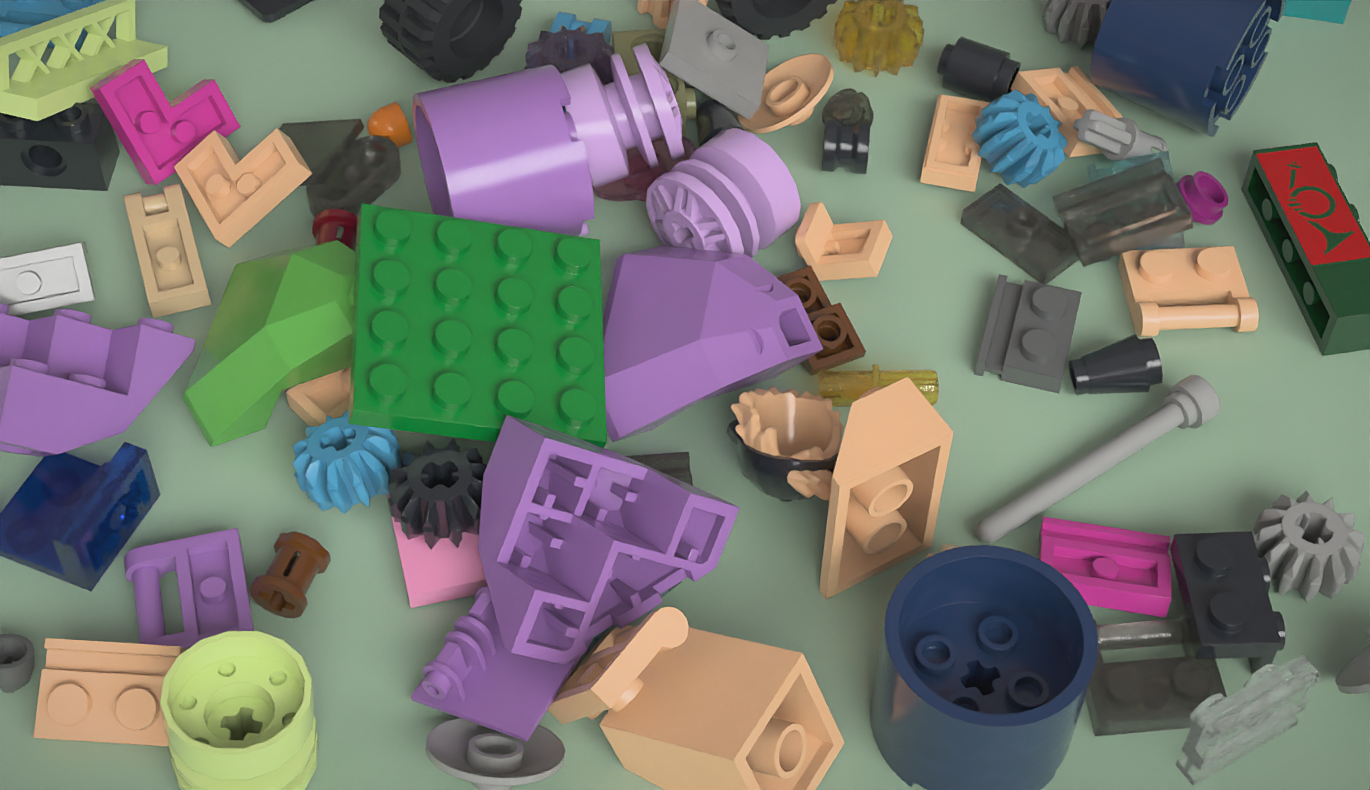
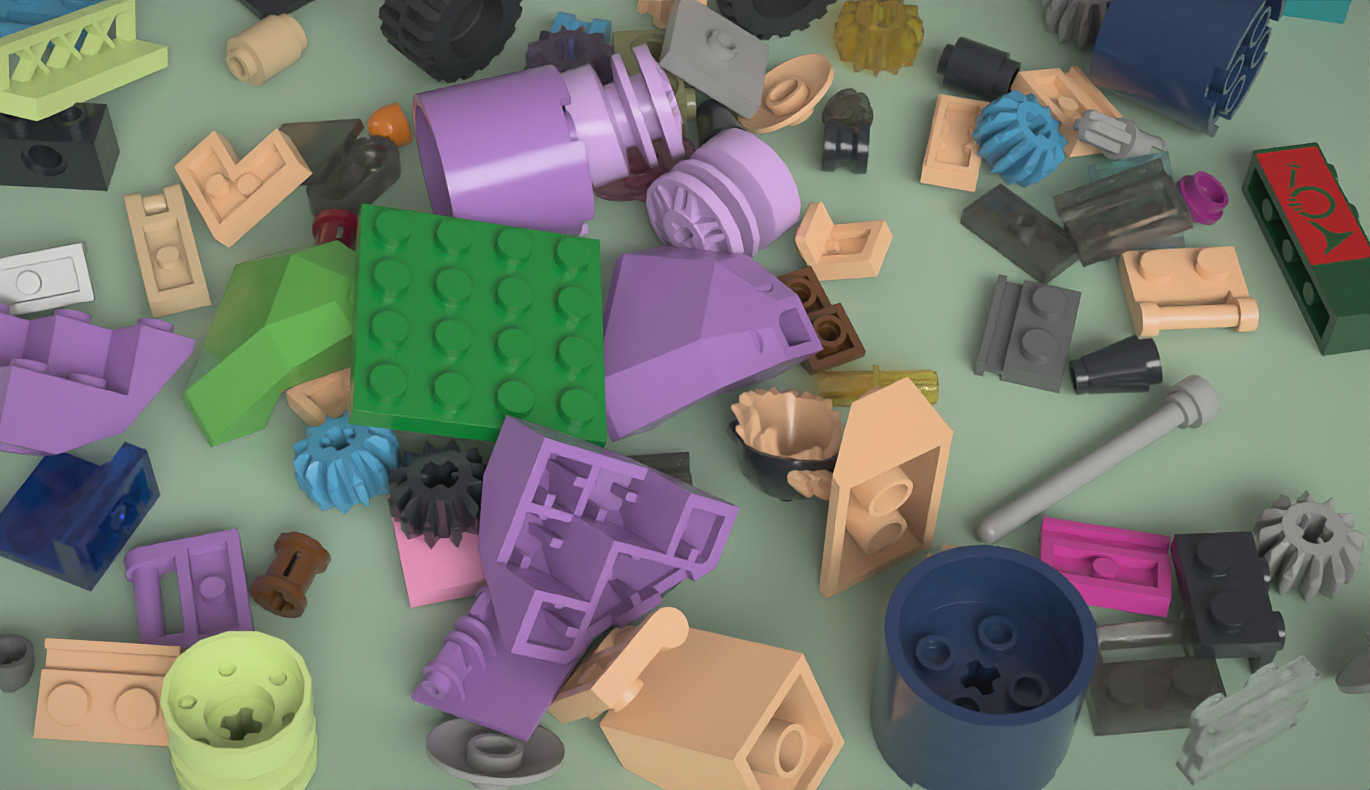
(160, 131): dark pink plate -> none
(265, 49): none -> tan brick

